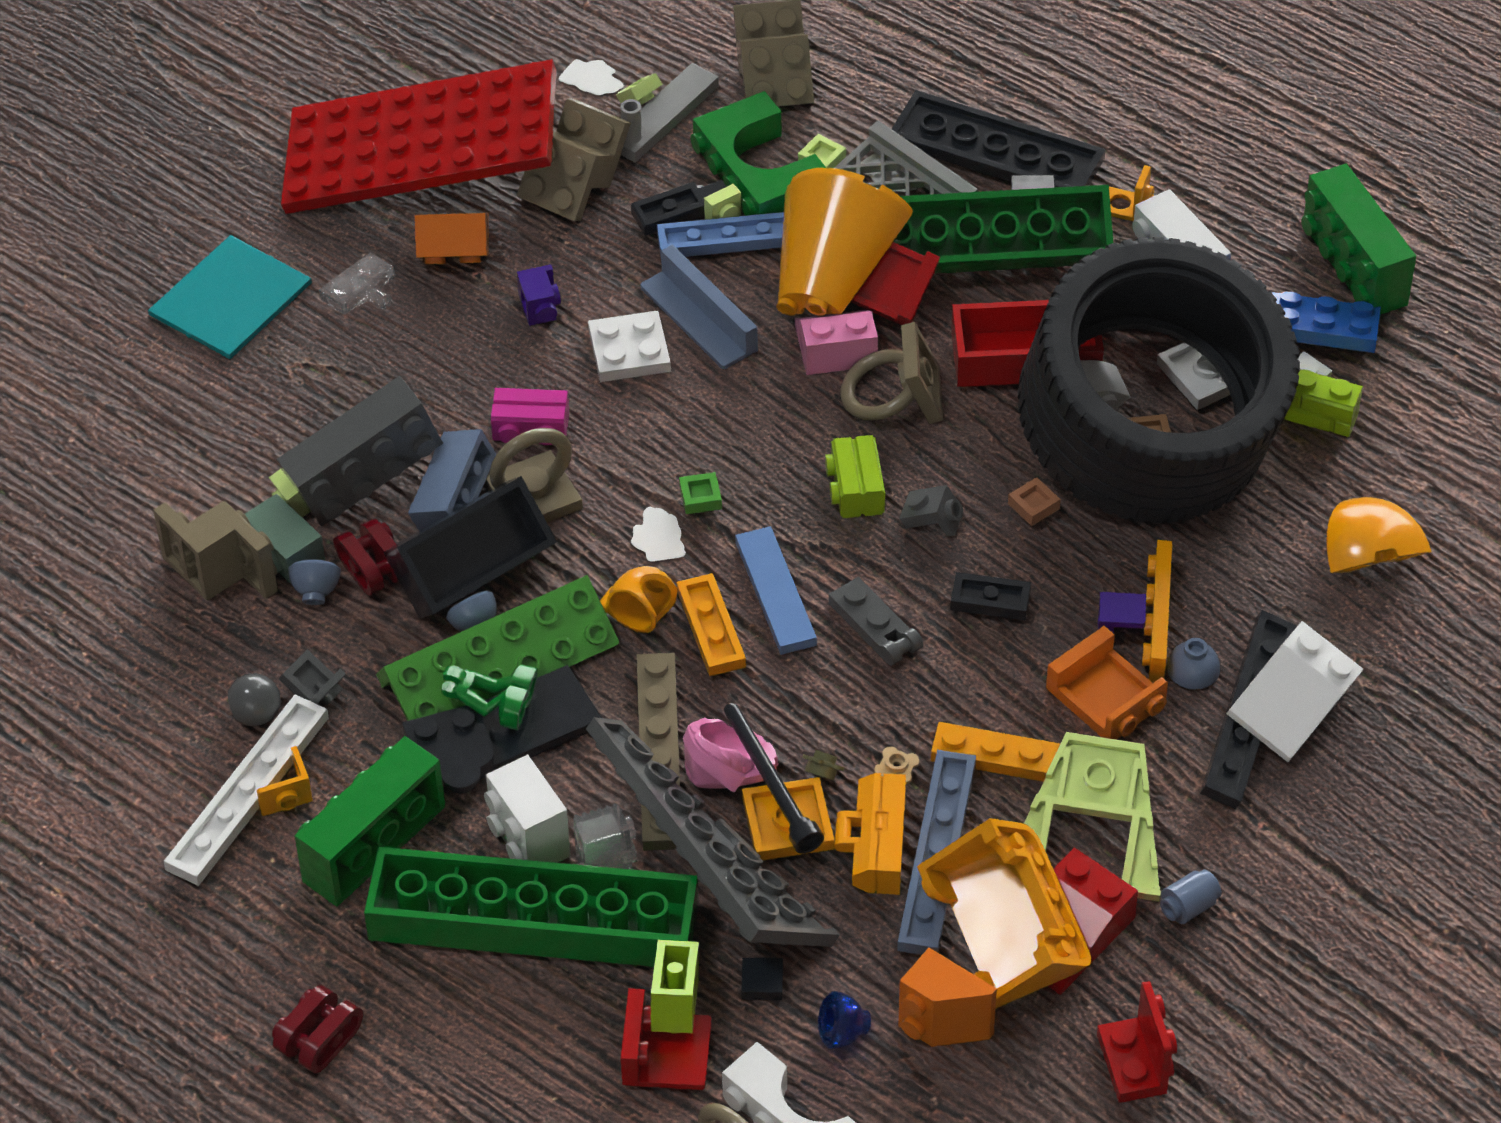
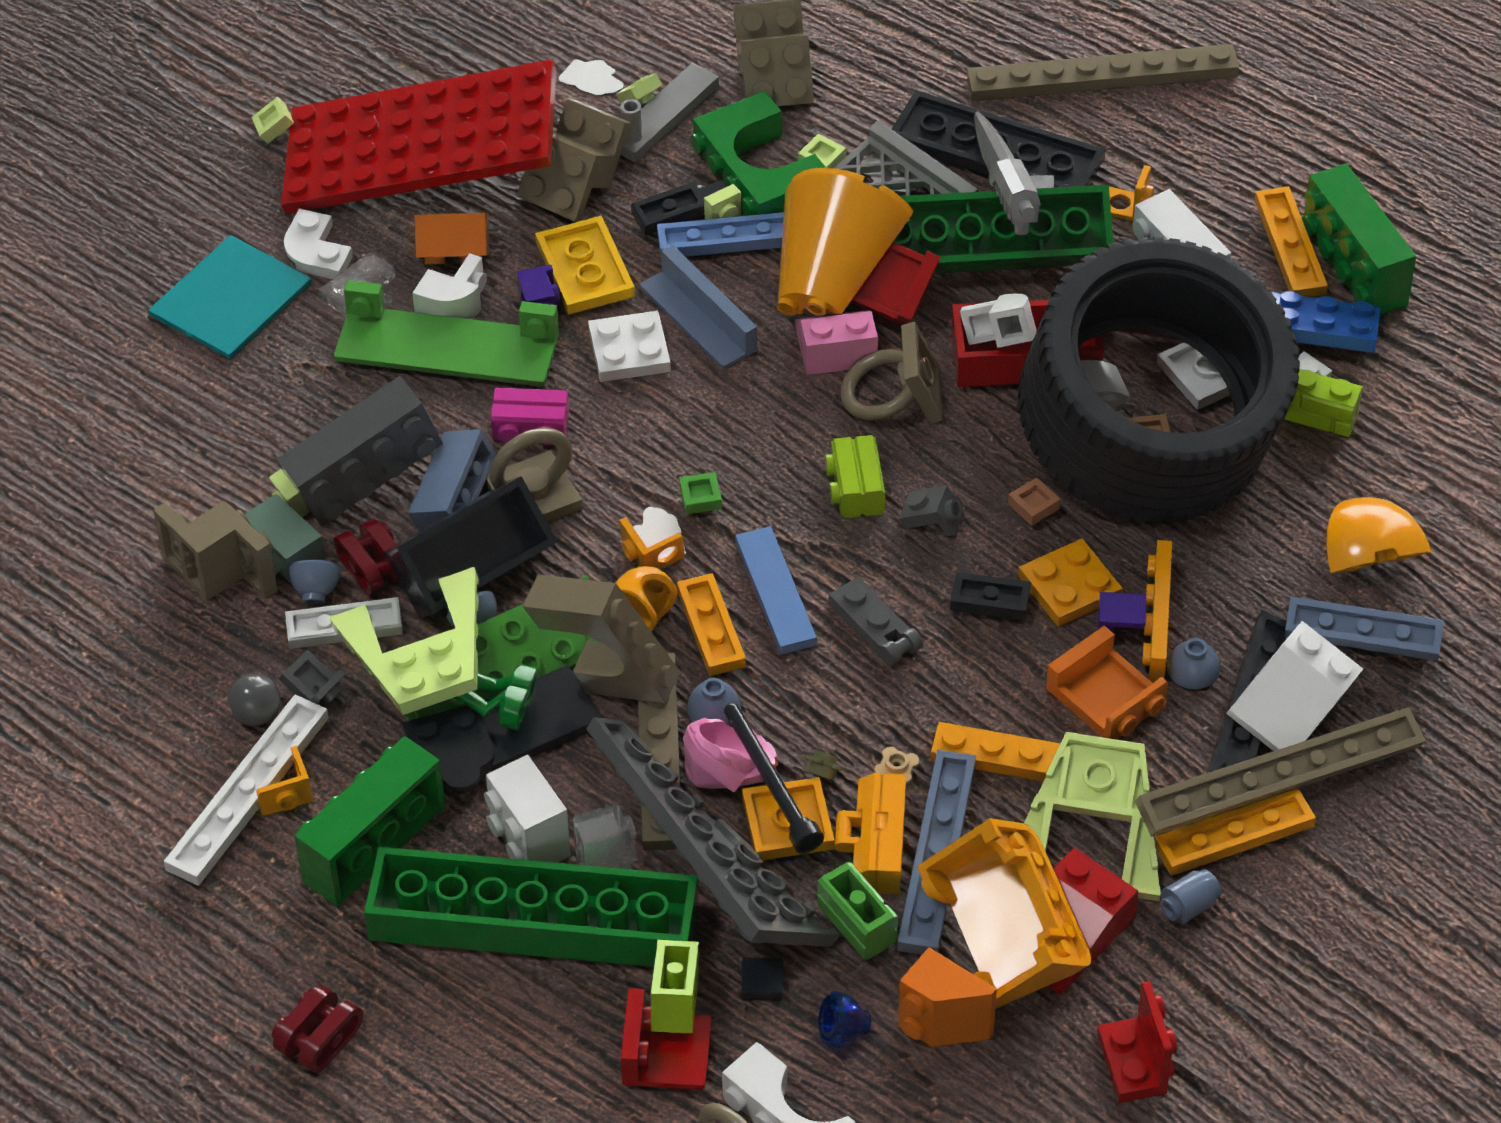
(272, 120): none -> yellowish green plate
(309, 250): none -> white plate
(314, 627): none -> white tile
(431, 667): none -> yellowish green wing
(447, 343): none -> bright green bracket
(452, 295): none -> white brick
(585, 265): none -> yellow plate
(627, 657): none -> dark tan arch
(636, 549): none -> light orange bracket
(710, 700): none -> sand blue brick
(857, 910): none -> bright green brick
(1002, 320): none -> white brick
(1008, 176): none -> light grey piece
(1068, 581): none -> light orange plate
(1102, 72): none -> dark tan plate
(1234, 831): none -> light orange plate
(1279, 771): none -> dark tan plate
(1290, 242): none -> light orange plate
(1368, 628): none -> sand blue panel

